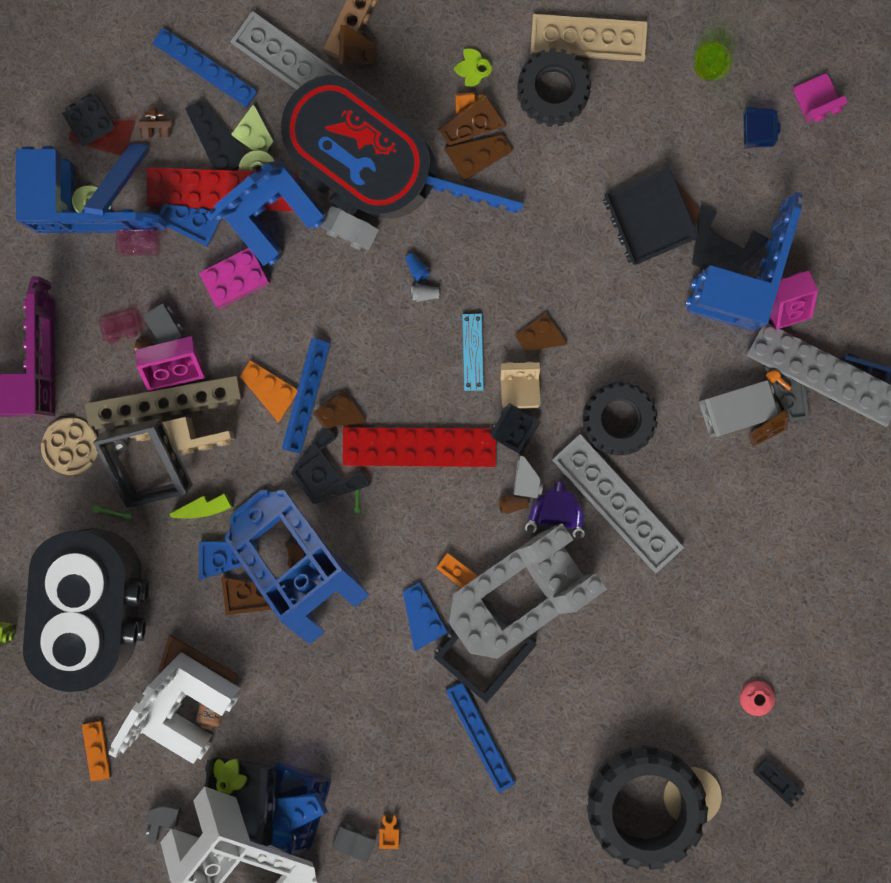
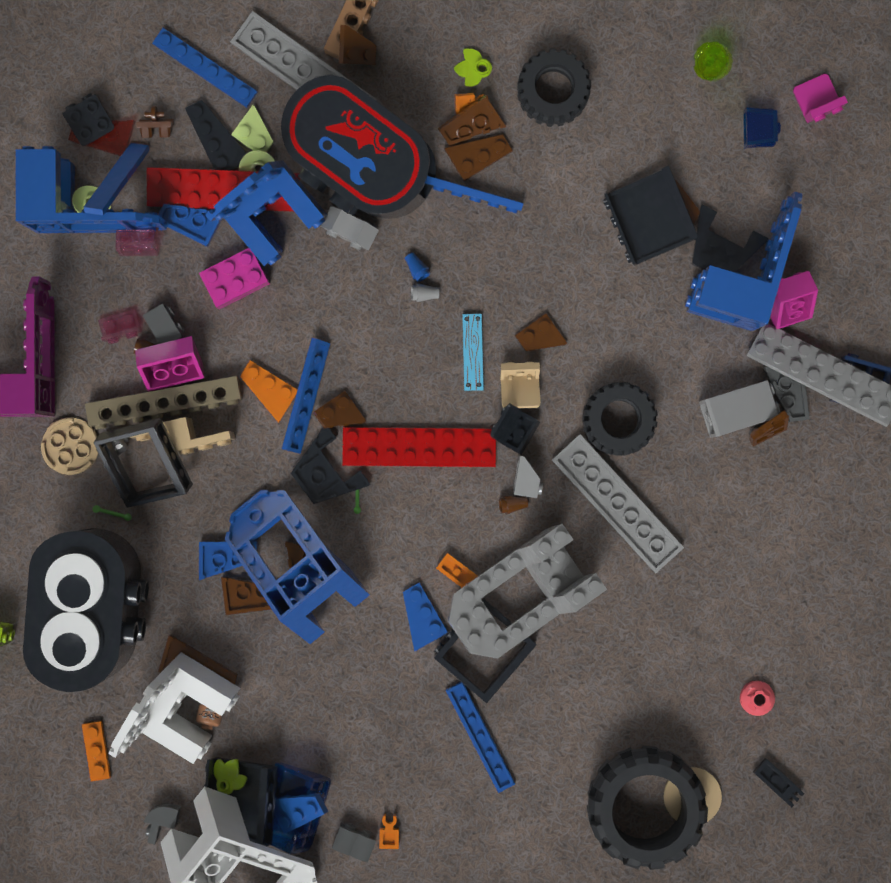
(203, 507): lime slope -> none
(557, 508): dark purple torso -> none
(590, 37): tan plate -> none
(773, 375): orange hand -> none

